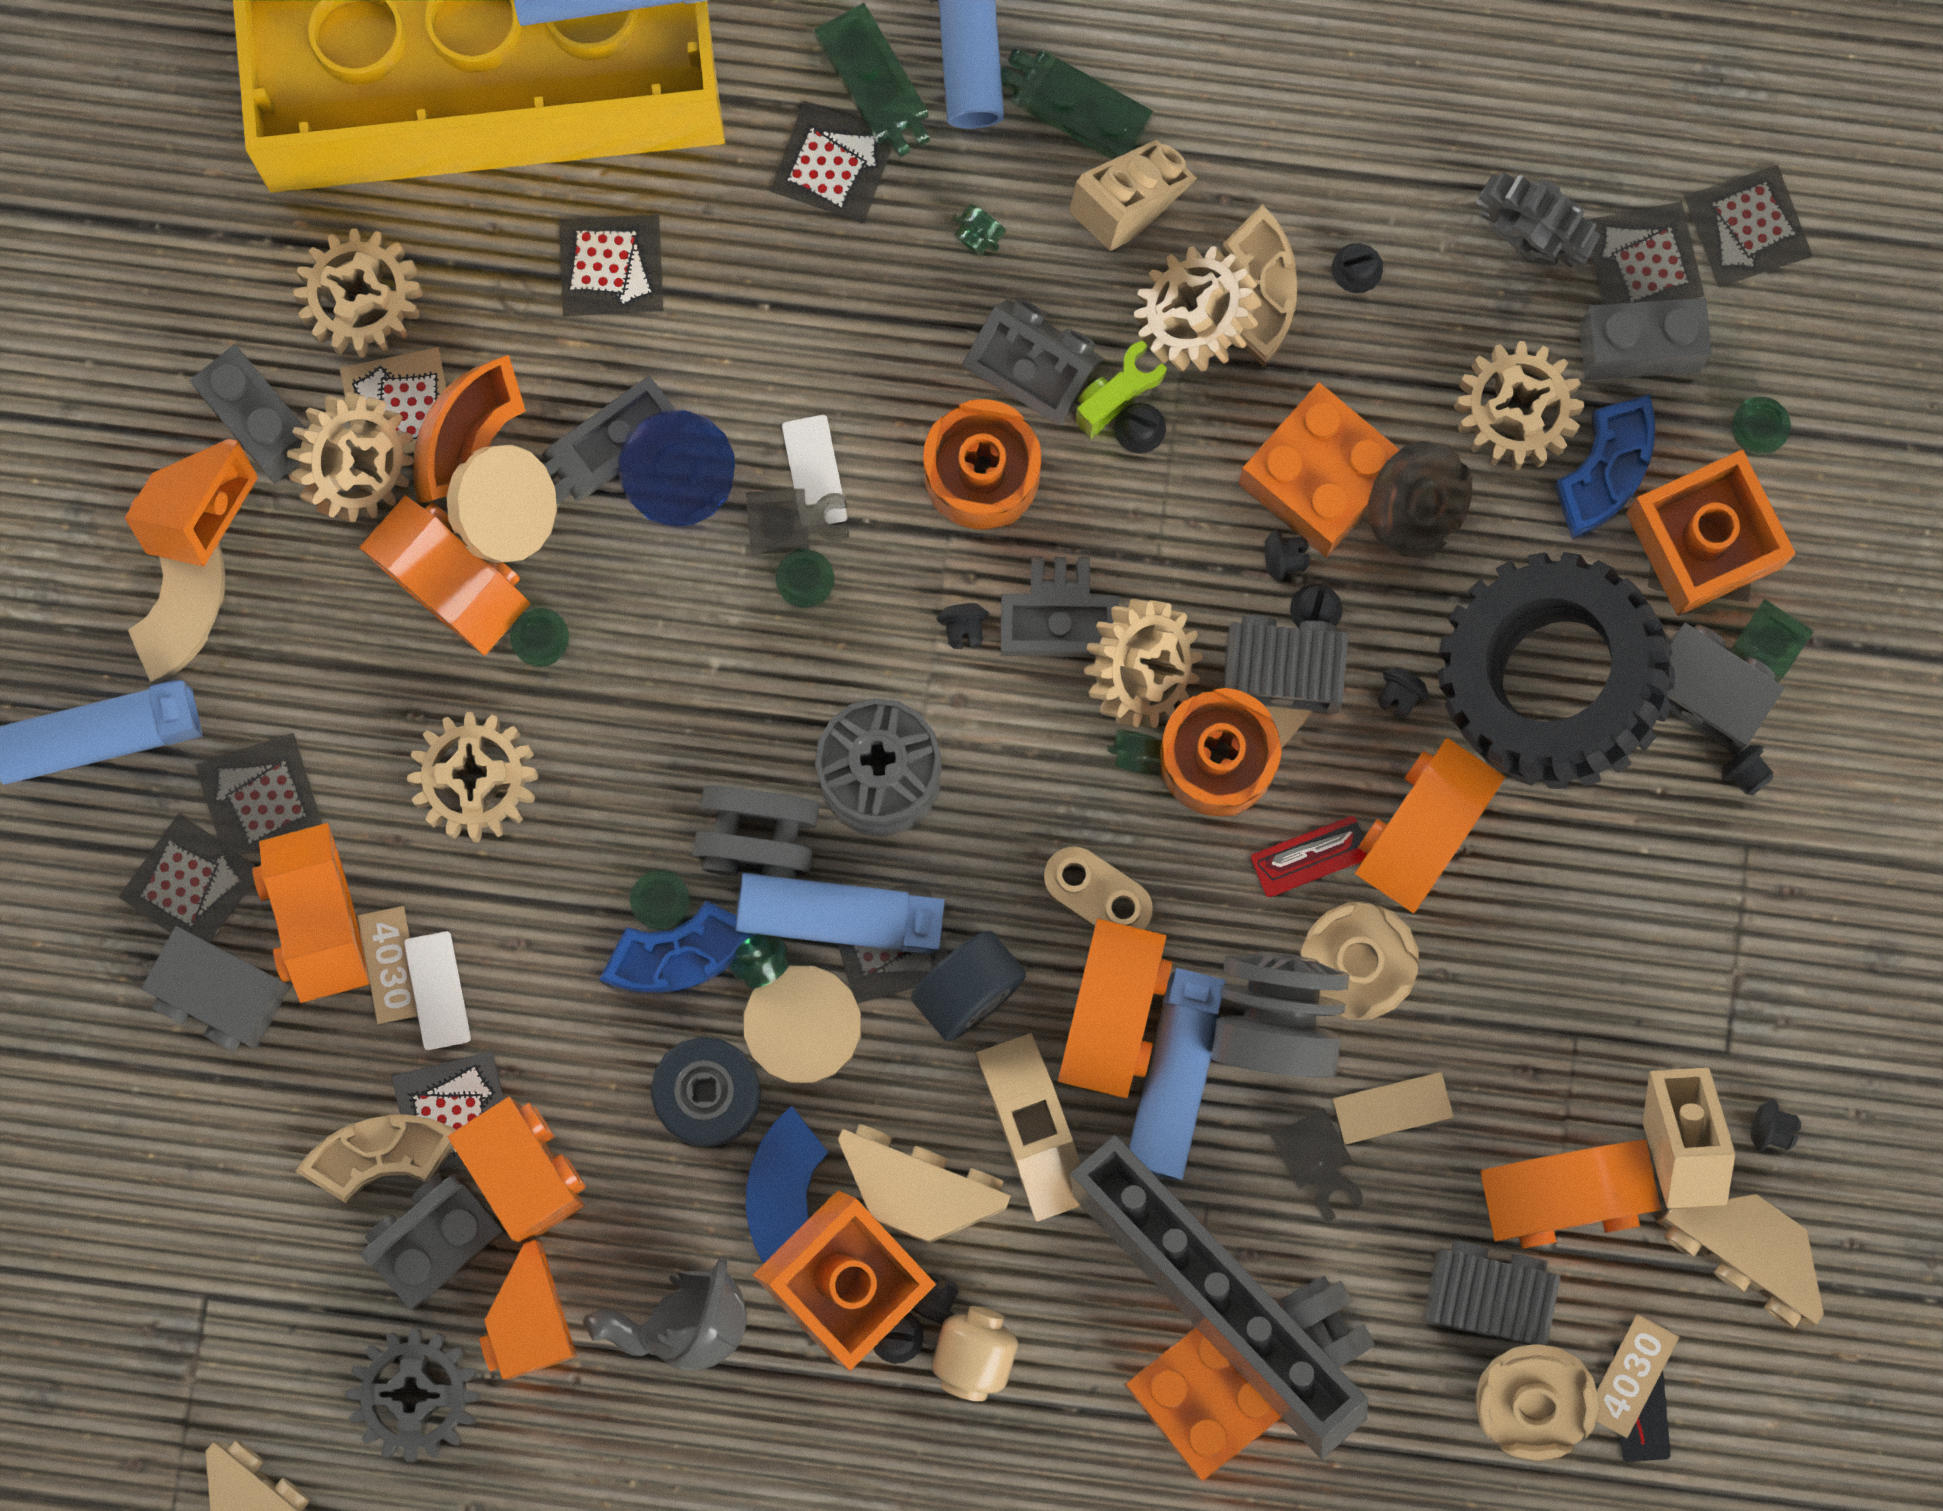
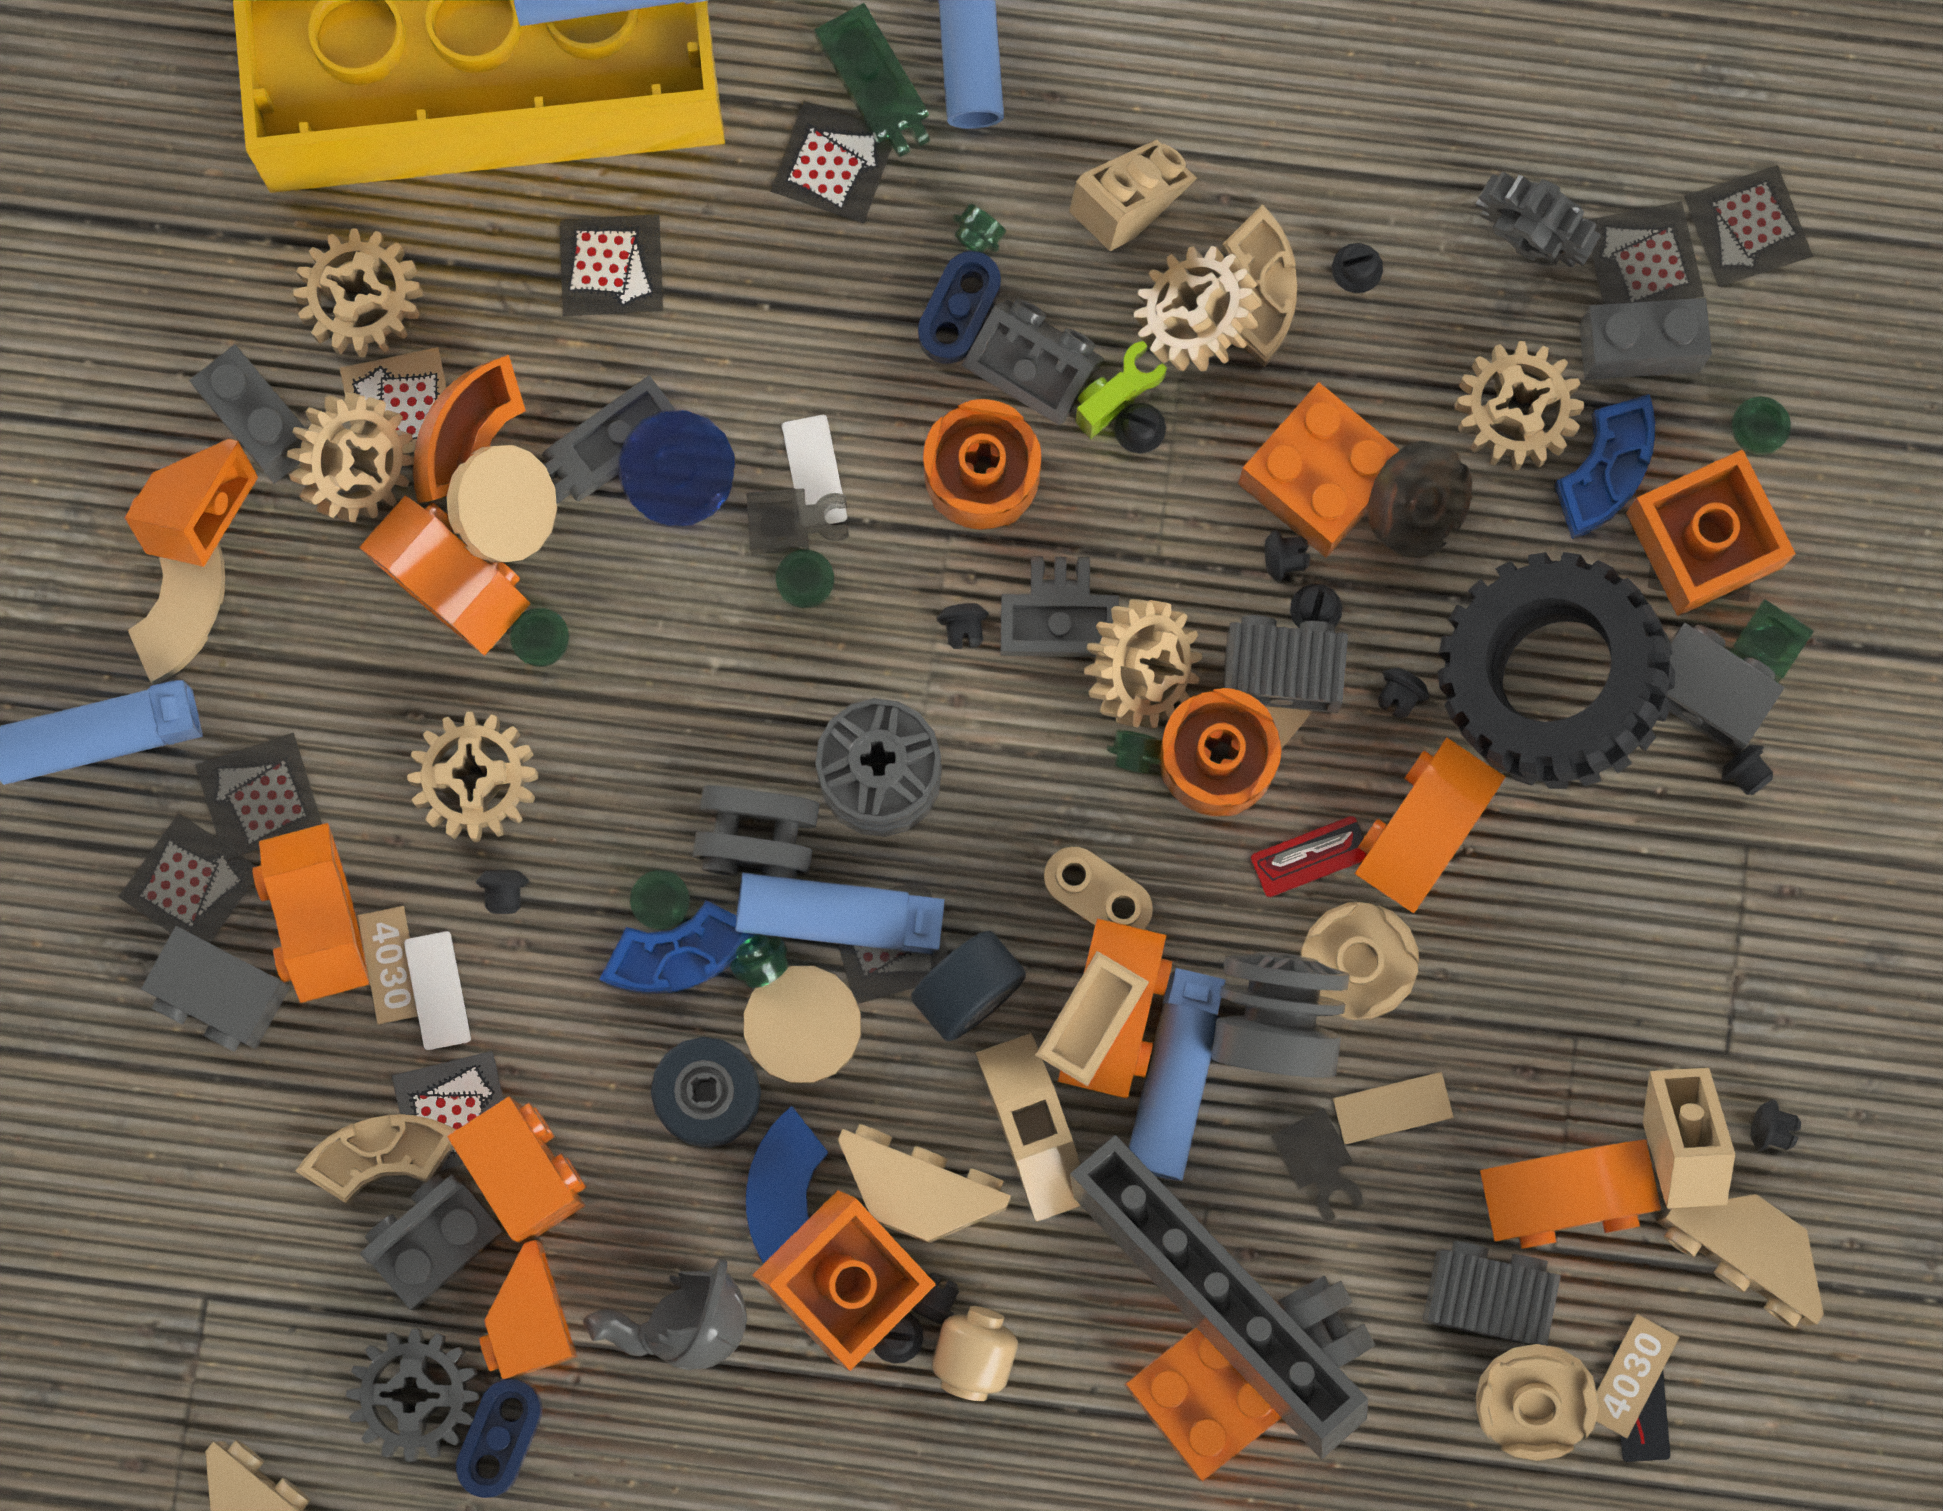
(499, 1437): none -> dark blue plate
(502, 890): none -> black piece
(957, 309): none -> dark blue plate
(1076, 103): clear green hinge -> none
(1092, 1018): none -> tan tile

